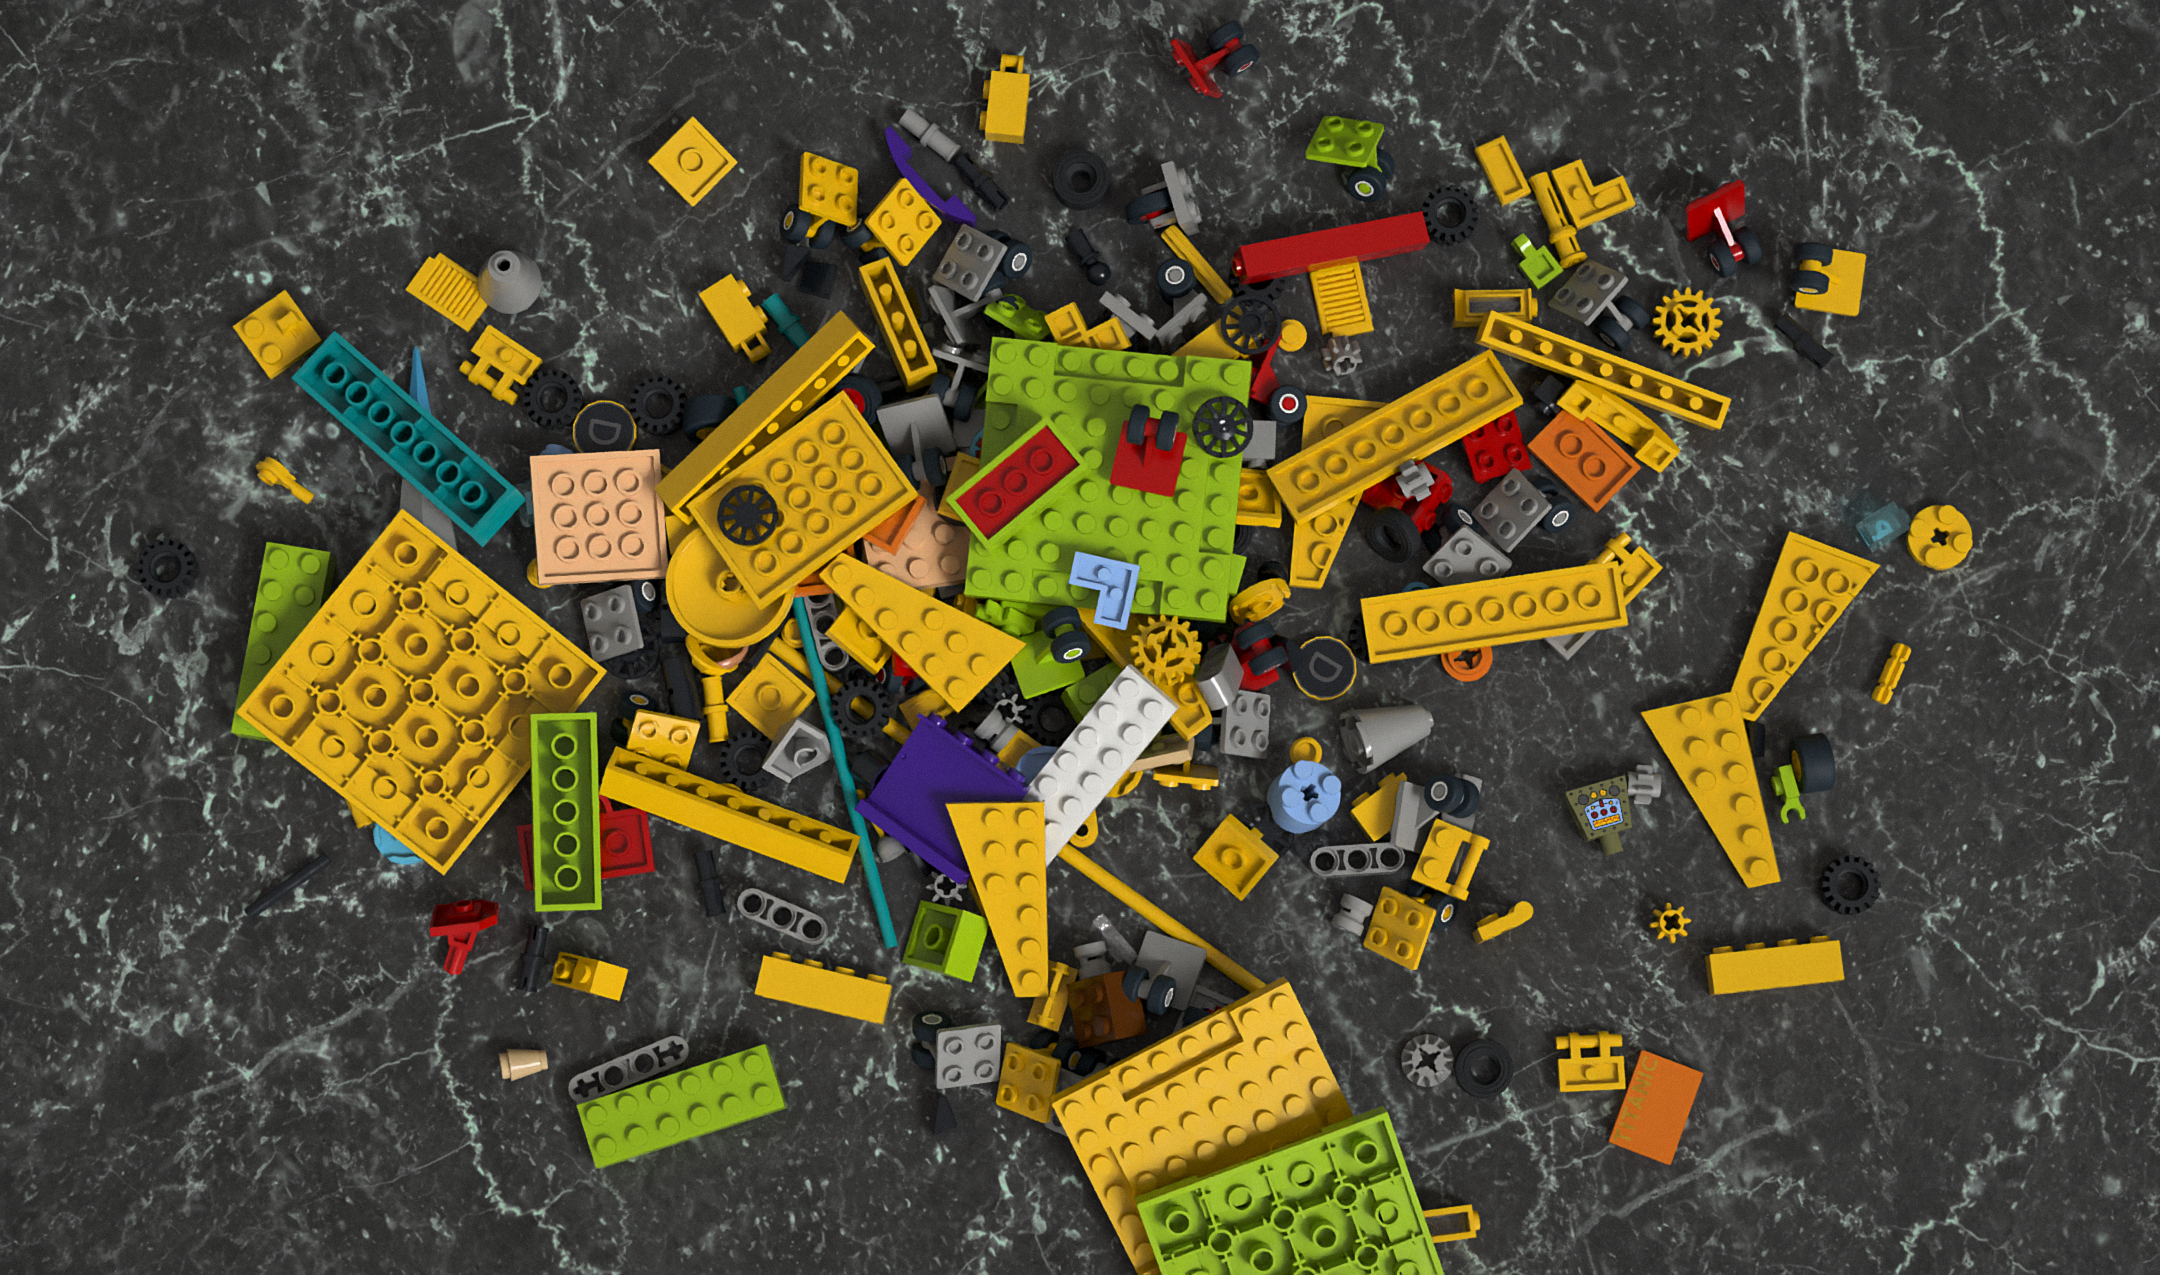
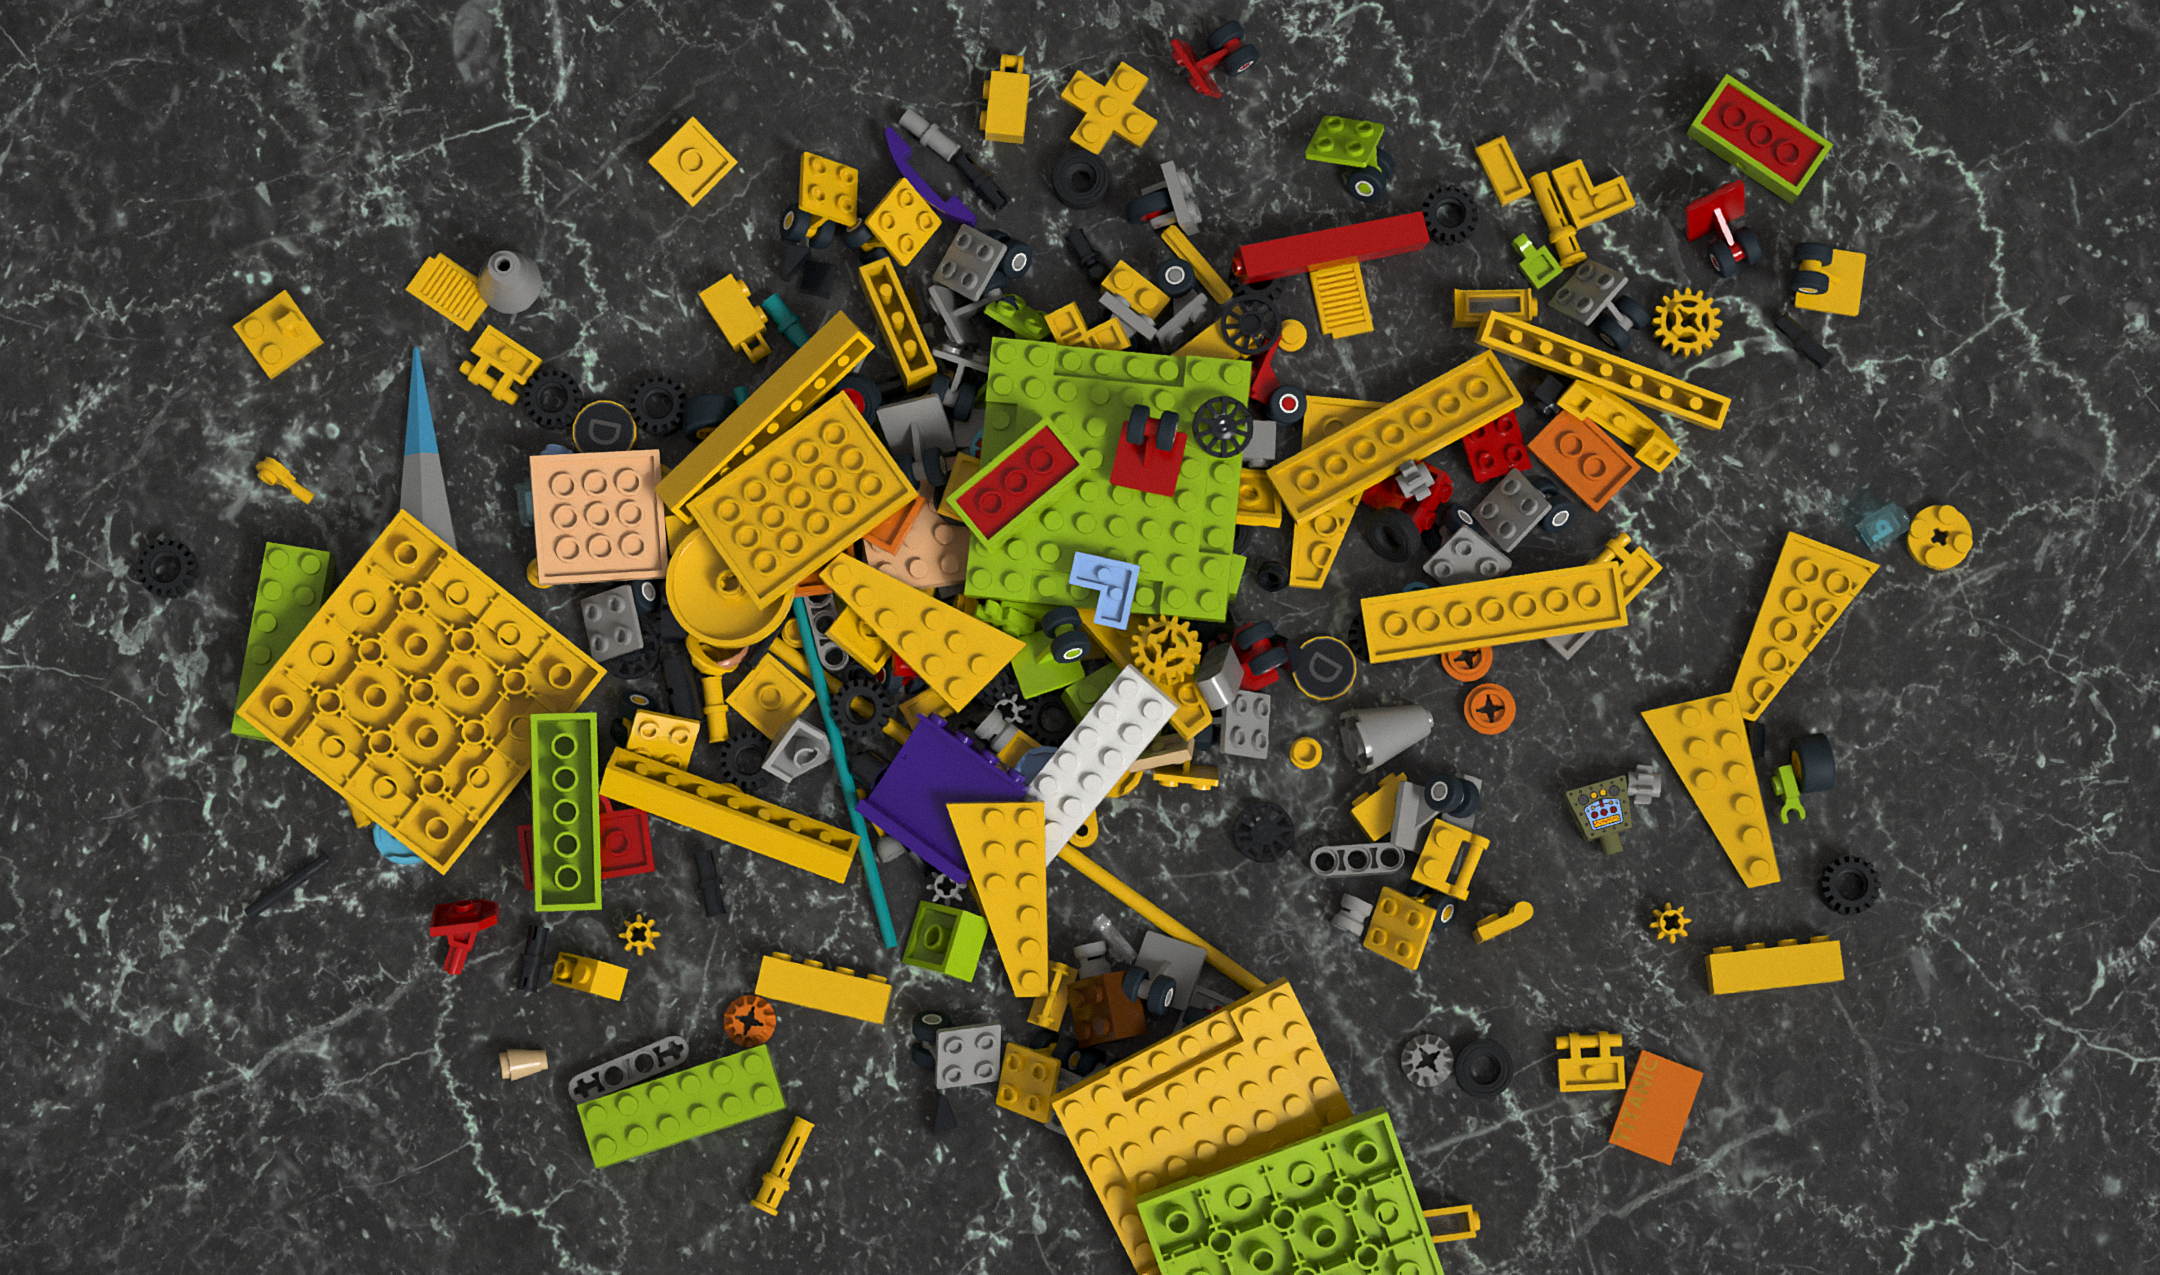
(409, 438): teal brick -> none
(630, 936): none -> yellow gear
(748, 515): black wheel -> none
(757, 1034): none -> orange gear
(771, 905): light grey beam -> none
(800, 1129): none -> yellow pin
(1109, 109): none -> yellow plate
(1137, 291): none -> yellow brick
(1236, 856): yellow hinge -> none
(1259, 600): yellow plate -> none
(1290, 787): light blue brick -> none
(1341, 355): light grey gear -> none
(1499, 697): none -> orange gear
(1759, 139): none -> brick
(1891, 673): yellow axle -> none

